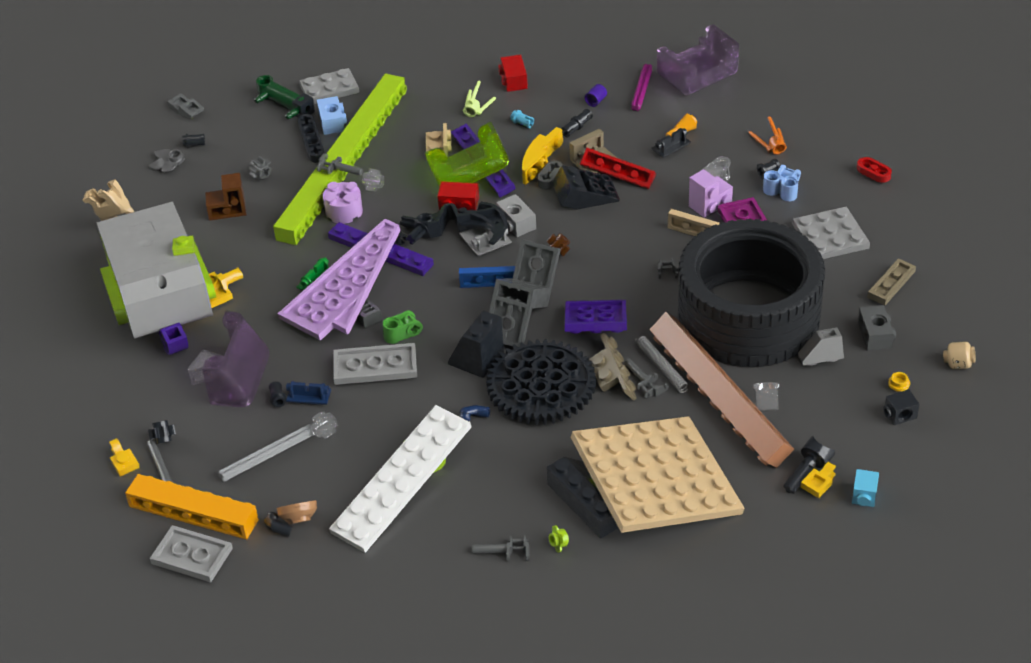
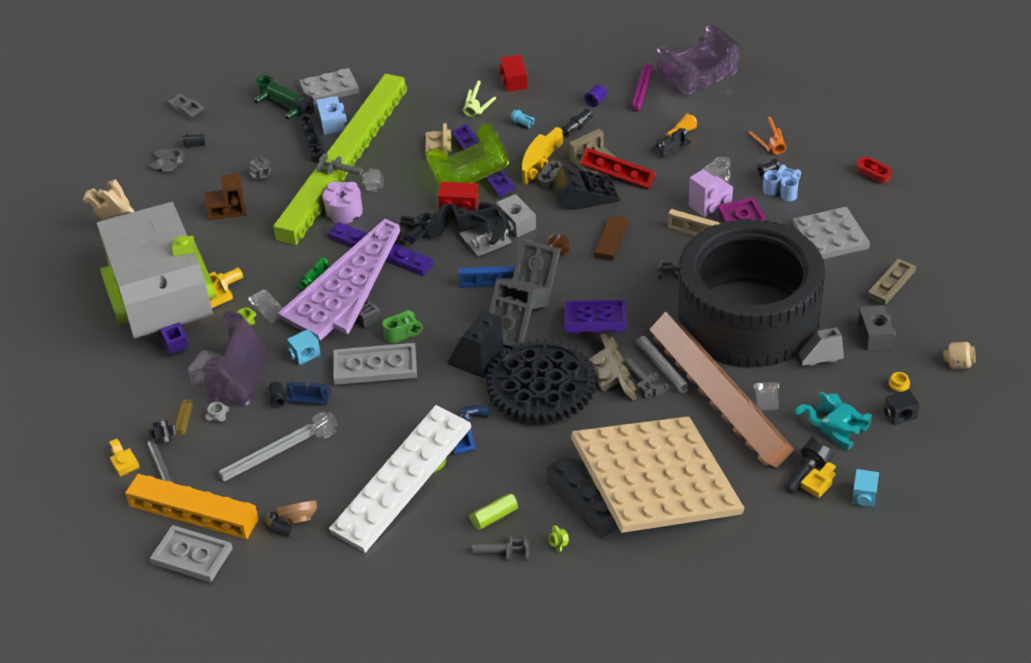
(183, 417): none -> clear yellow axle
(216, 412): none -> light grey plate
(248, 314): none -> lime plate
(266, 305): none -> clear tile
(303, 347): none -> medium azure brick
(465, 444): none -> blue slope
(493, 511): none -> lime brick
(611, 237): none -> reddish brown tile
(840, 421): none -> teal animal

